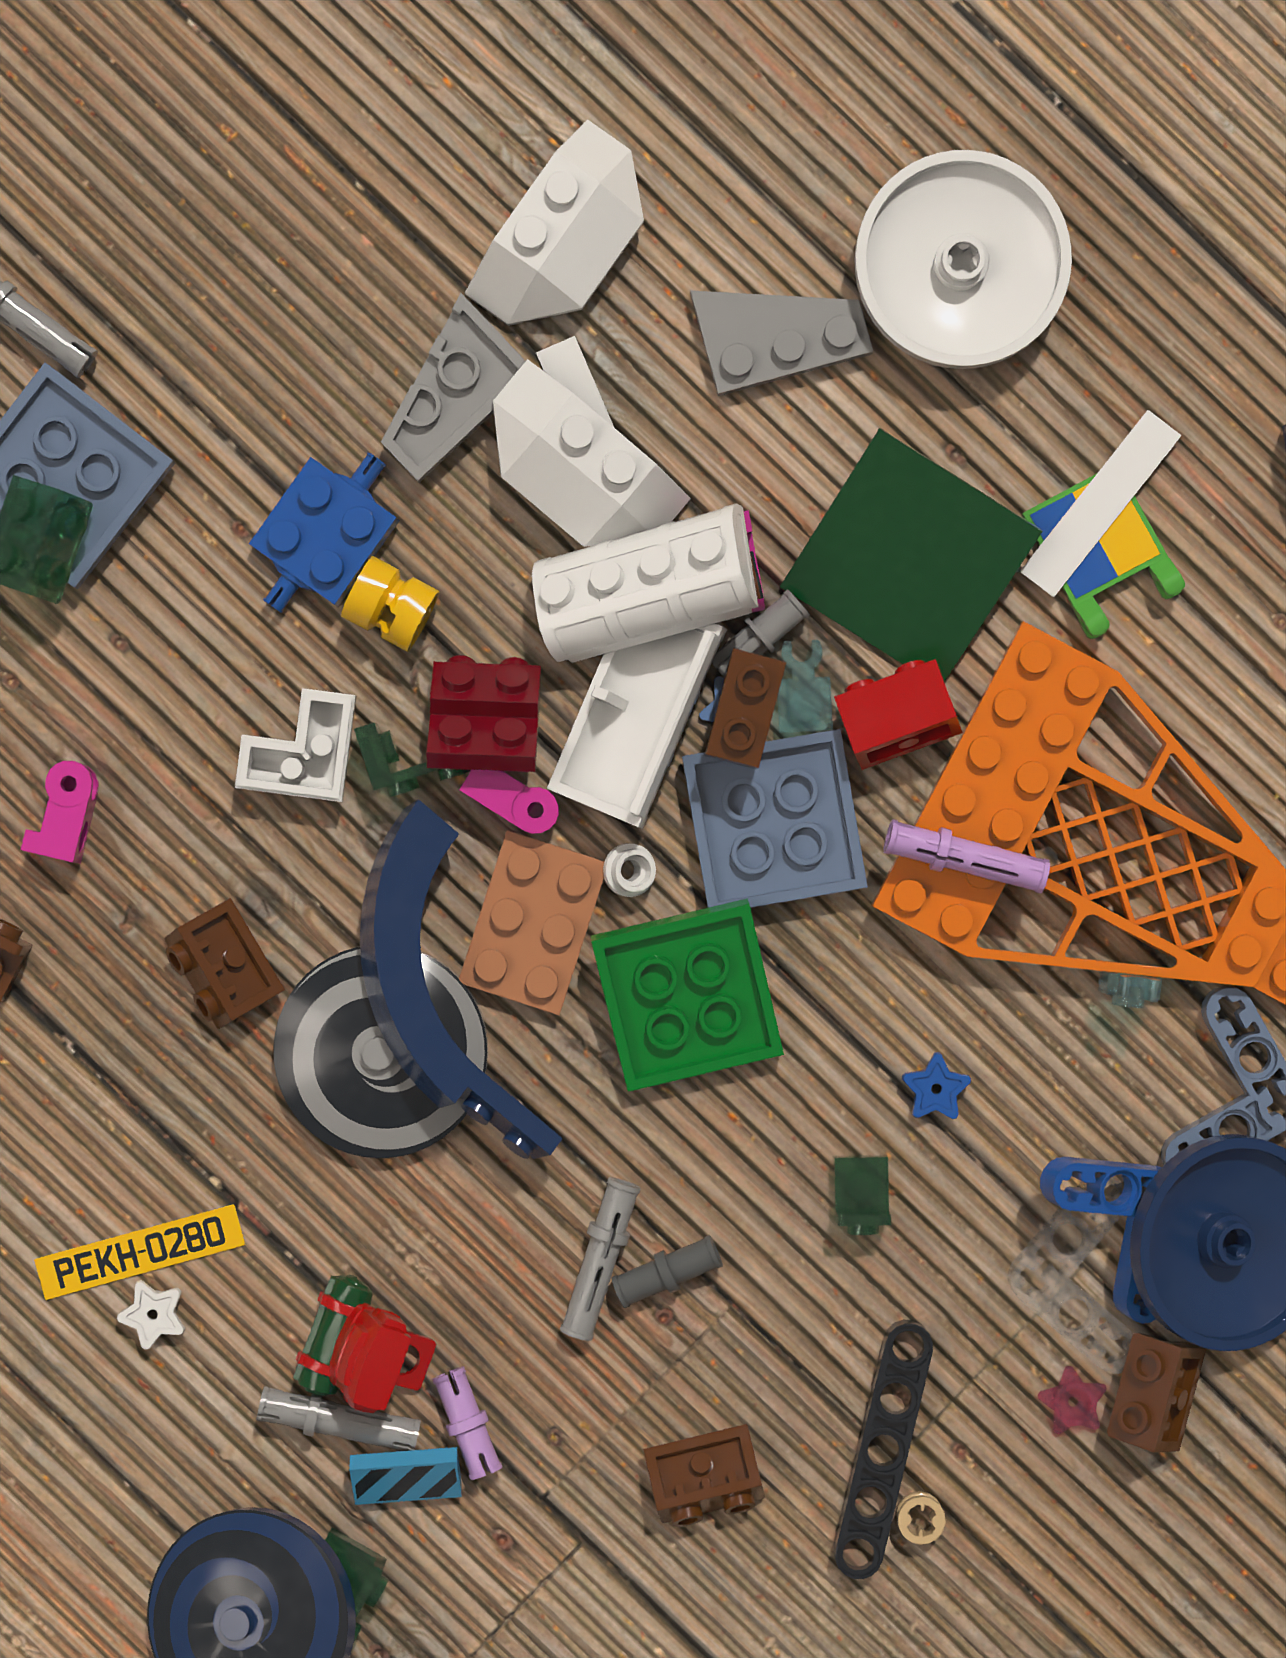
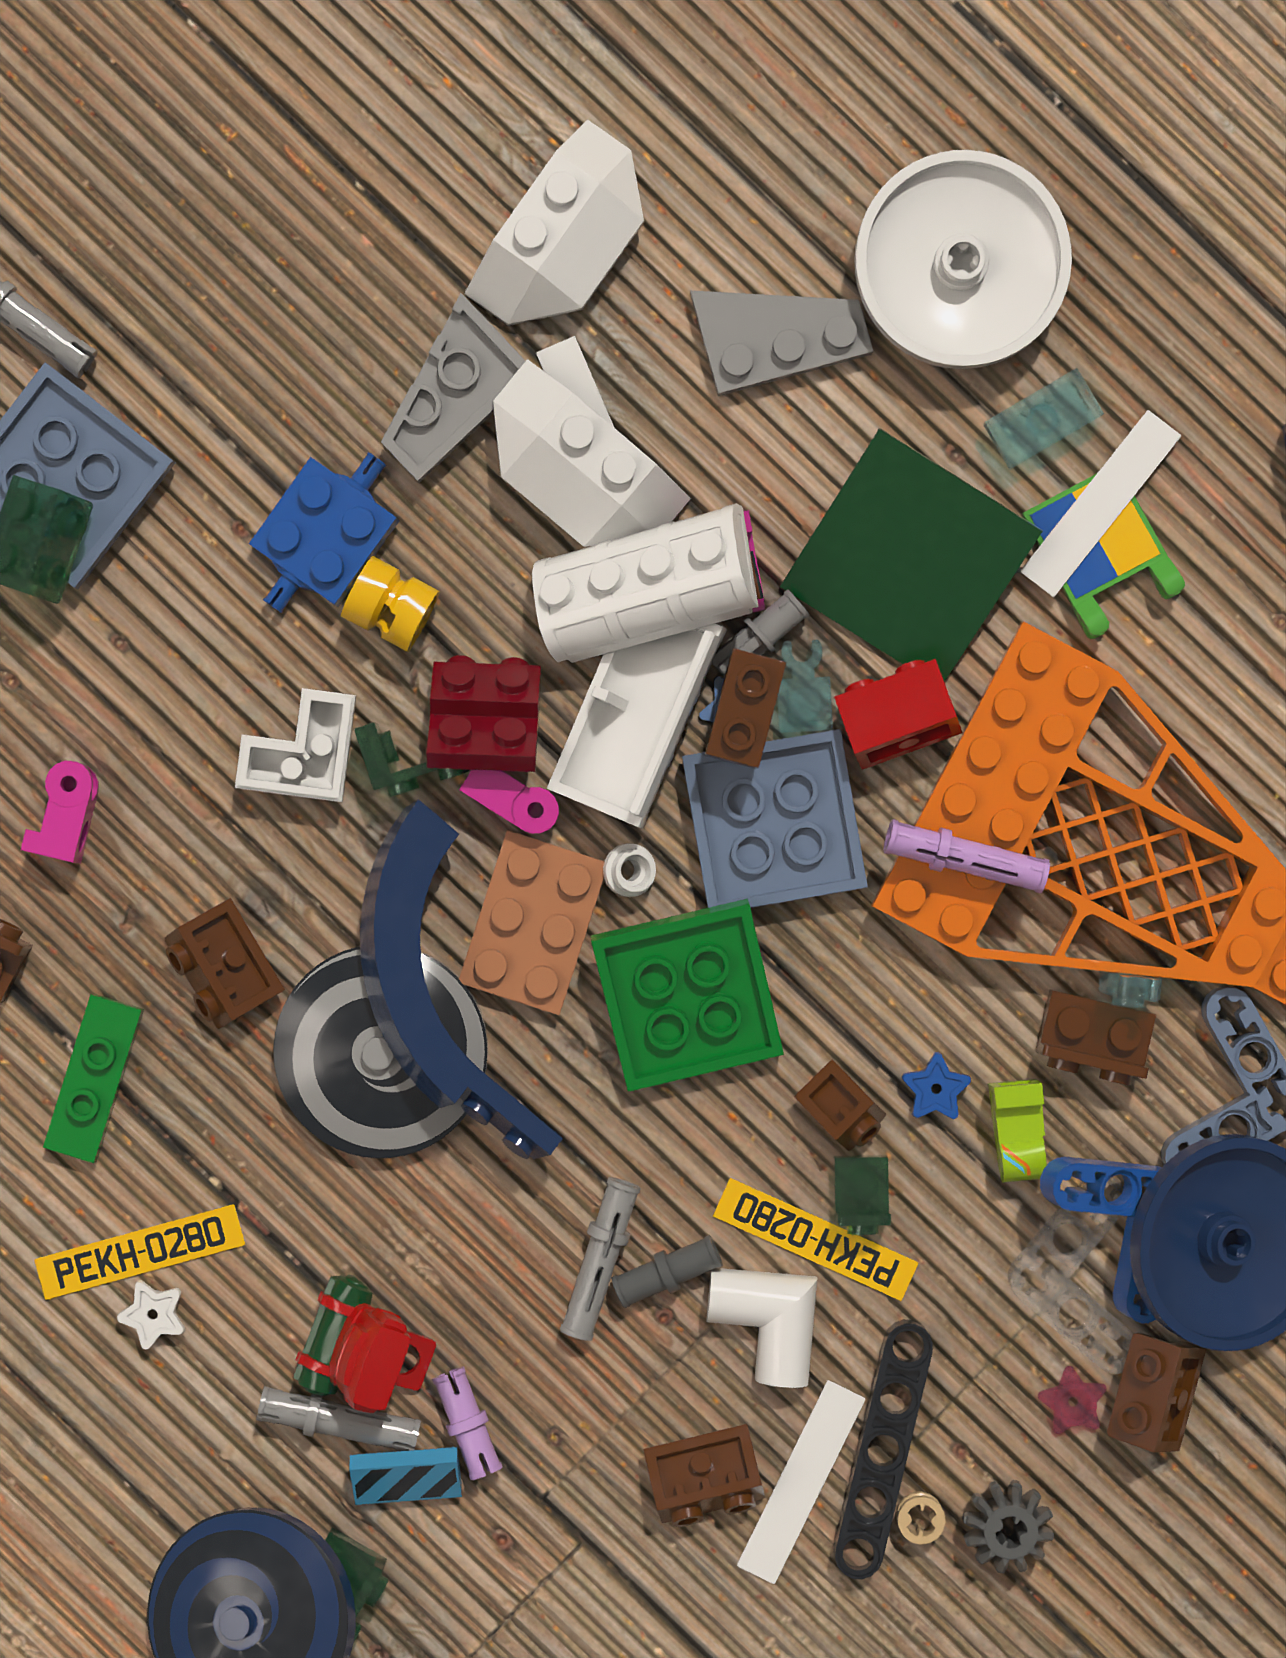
(93, 1078): none -> green plate
(780, 1308): none -> white brick
(801, 1482): none -> white sticker
(815, 1239): none -> yellow sticker
(841, 1107): none -> reddish brown bracket
(1018, 1128): none -> lime leg
(1026, 1531): none -> dark grey gear
(1043, 418): none -> clear light blue plate
(1095, 1035): none -> reddish brown bracket

